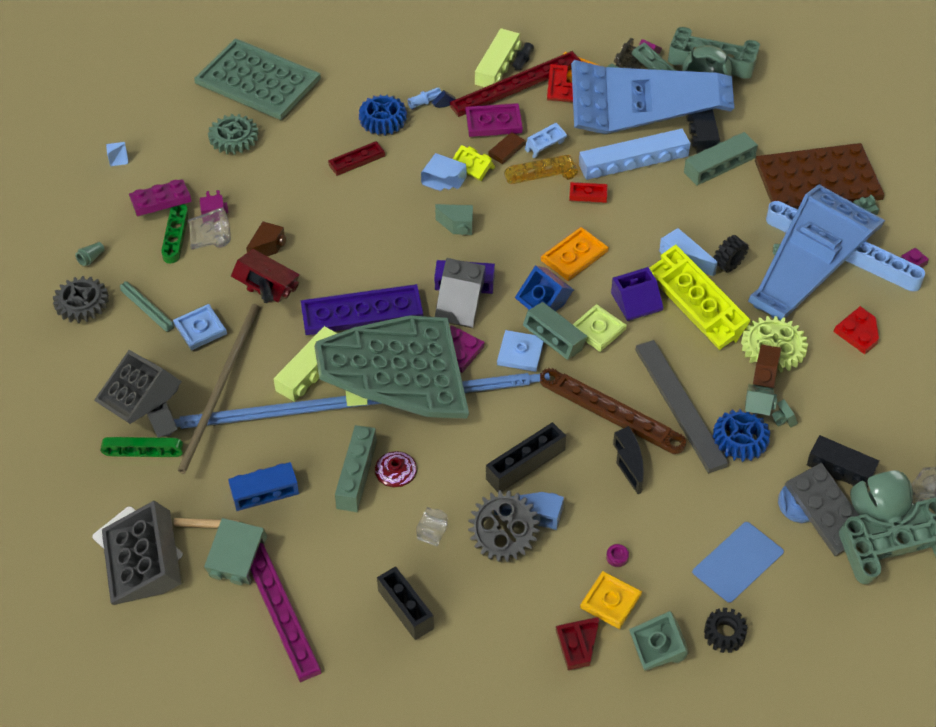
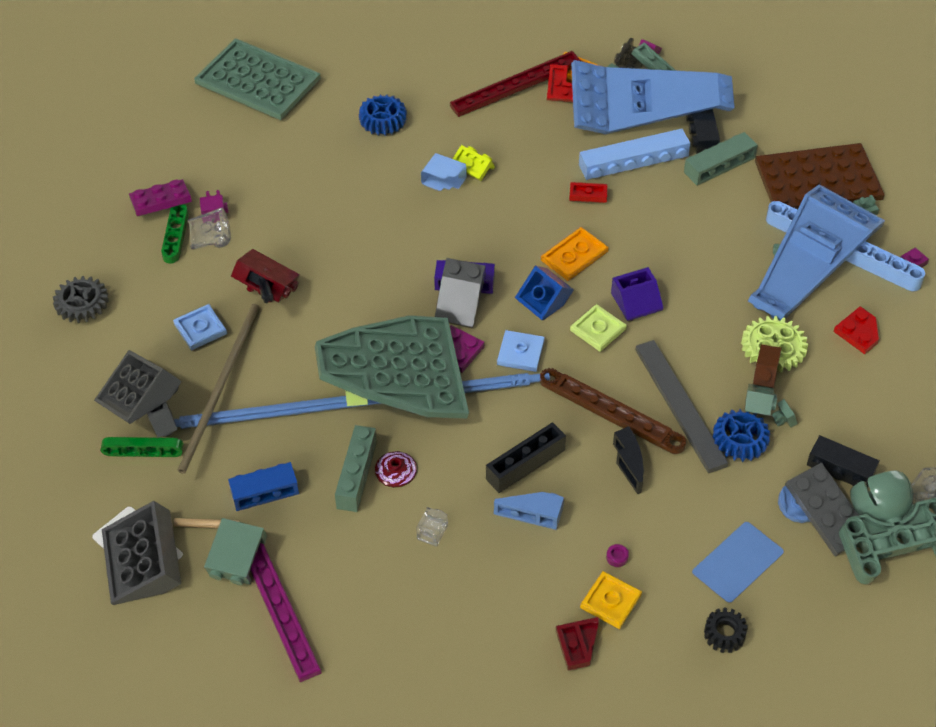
(88, 254): sand green cone -> none
(117, 154): light blue slope -> none
(145, 305): sand green axle -> none
(233, 134): sand green gear -> none
(267, 239): reddish brown slope -> none
(301, 370): yellowish green brick -> none
(356, 158): dark red tile -> none
(360, 308): dark purple plate -> none
(405, 603): black brick -> none
(423, 98): light blue axle -> none
(443, 99): dark blue tile -> none
(455, 218): sand green slope -> none
(493, 120): magenta plate -> none
(497, 58): yellowish green brick -> none
(506, 148): reddish brown tile -> none
(519, 514): dark grey gear -> none
(523, 56): black axle -> none
(545, 138): light blue hinge -> none
(555, 330): sand green brick -> none
(565, 167): clear yellow beam -> none
(659, 641): sand green slope -> none
(691, 249): light blue slope -> none
(699, 298): neon yellow slope -> none
(712, 55): sand green beam -> none
(731, 253): black tyre -> none

